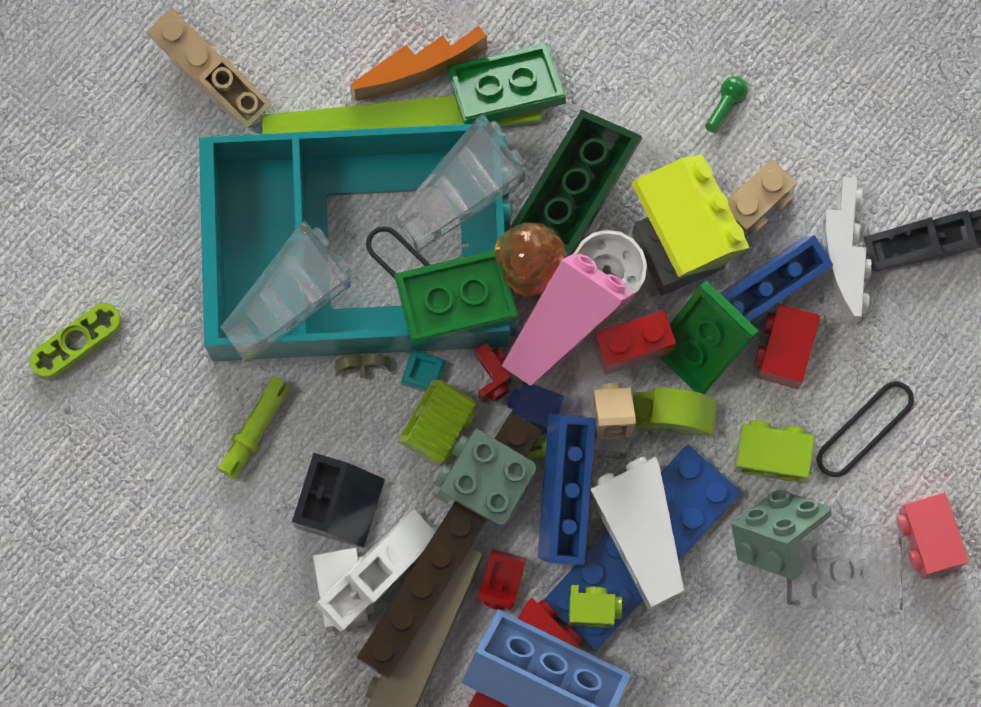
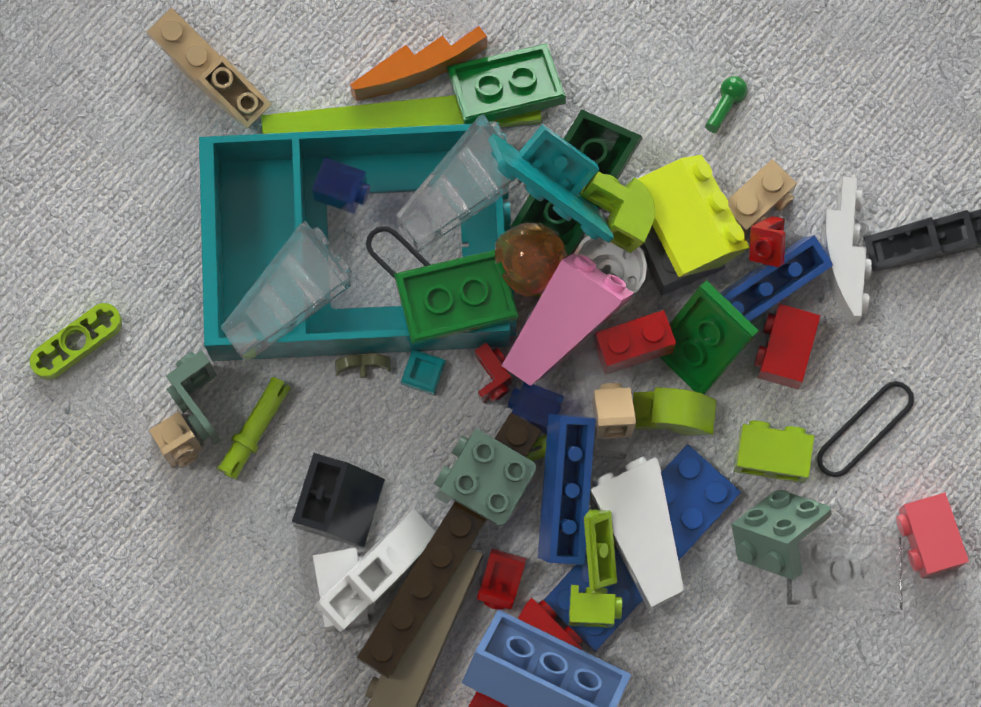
(176, 441): none -> tan bracket
(189, 376): none -> sand green bracket
(341, 186): none -> clear blue brick
(437, 422): lime brick -> none
(554, 172): none -> teal bracket
(600, 549): none -> lime slope
(629, 208): none -> lime brick
(768, 242): none -> red bracket

